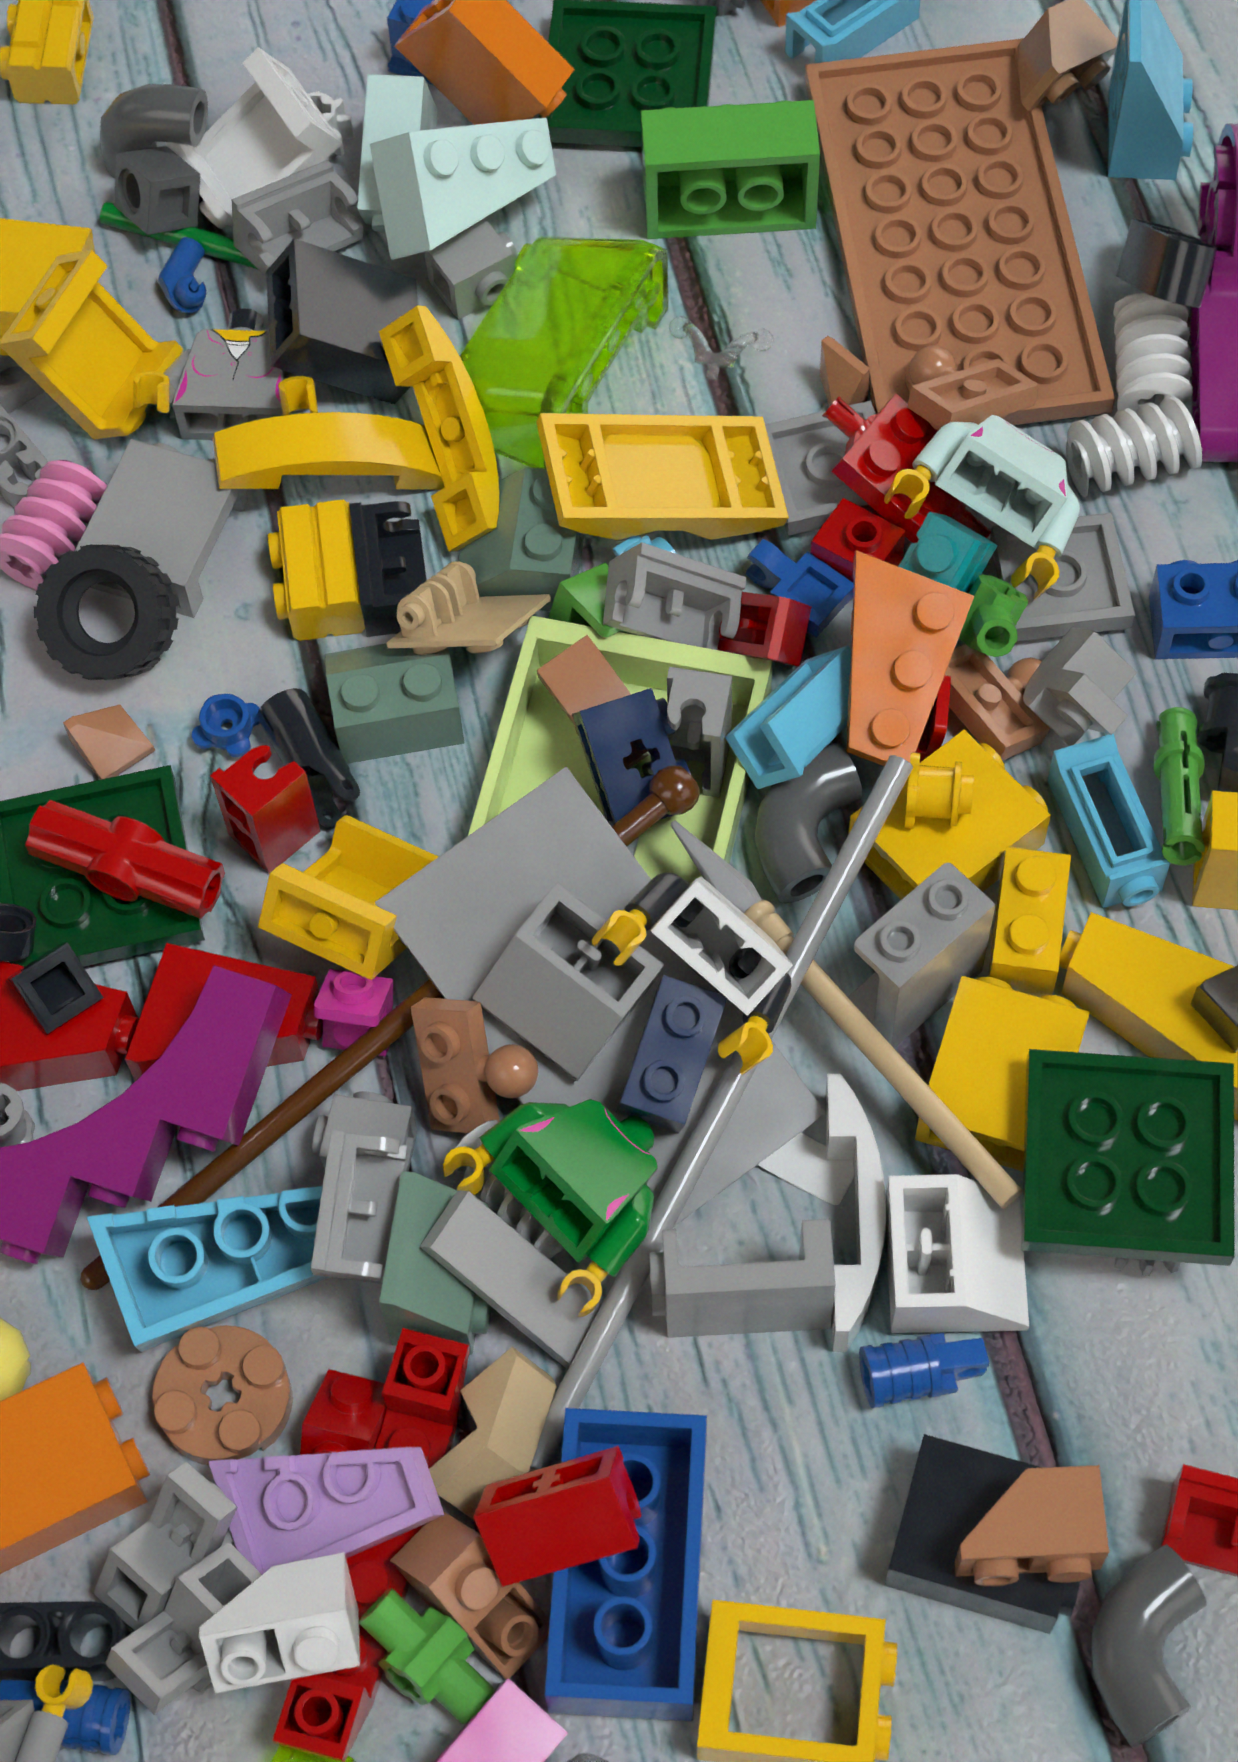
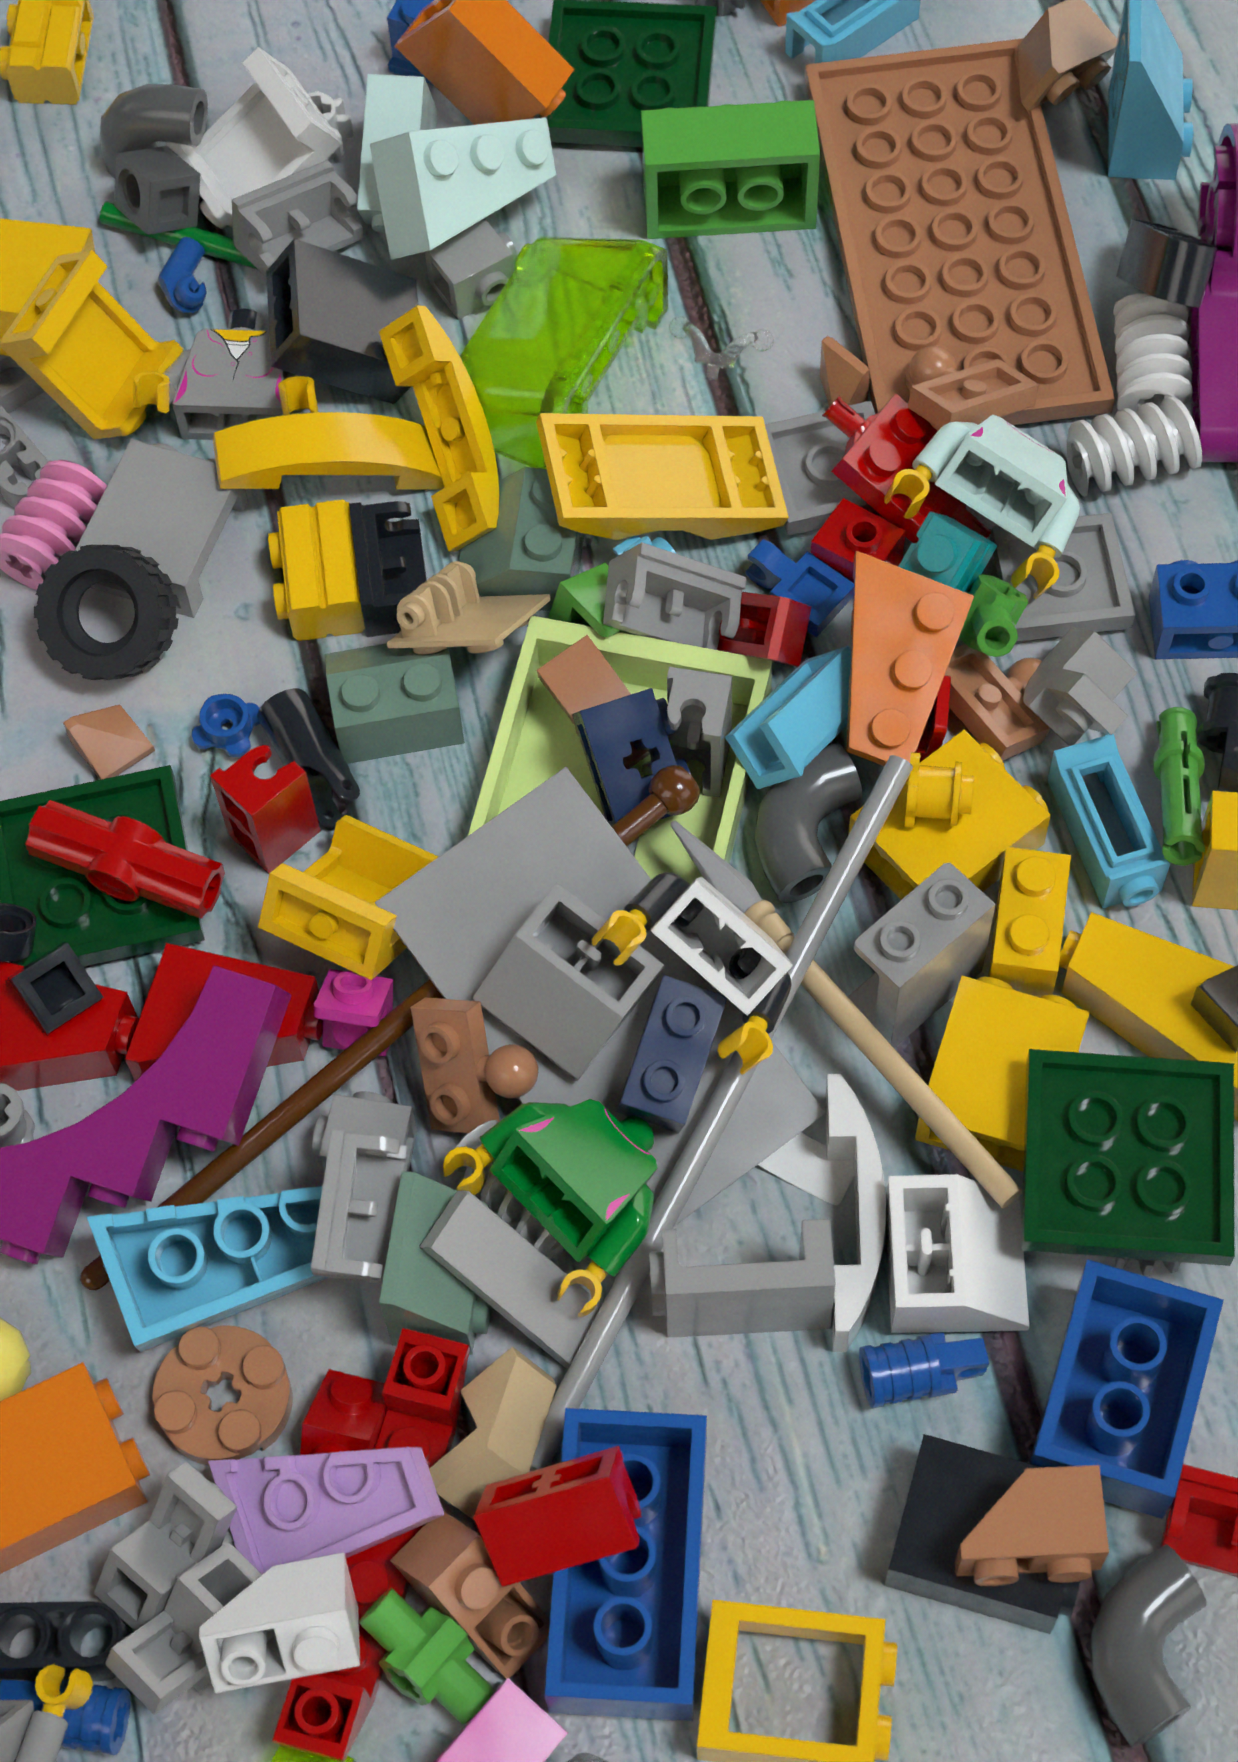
(1128, 1384): none -> blue brick

